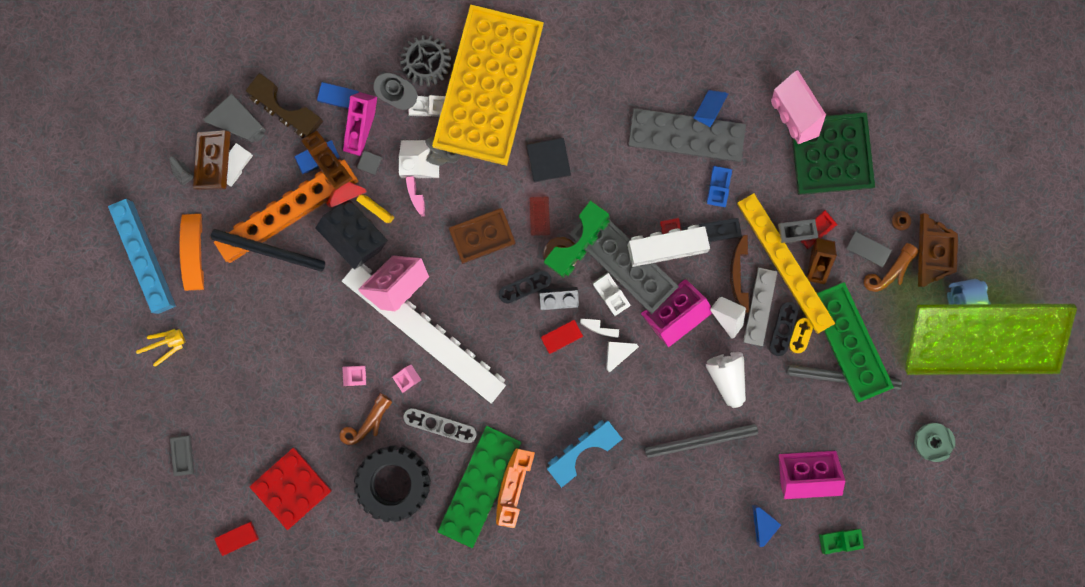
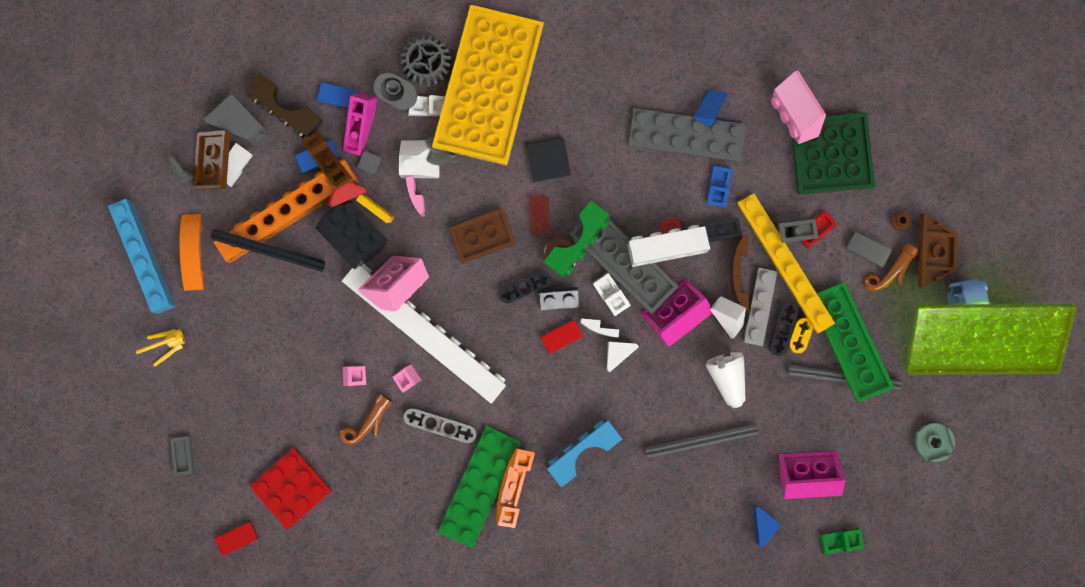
(366, 489): black tyre -> none
(821, 260): reddish brown slope -> none

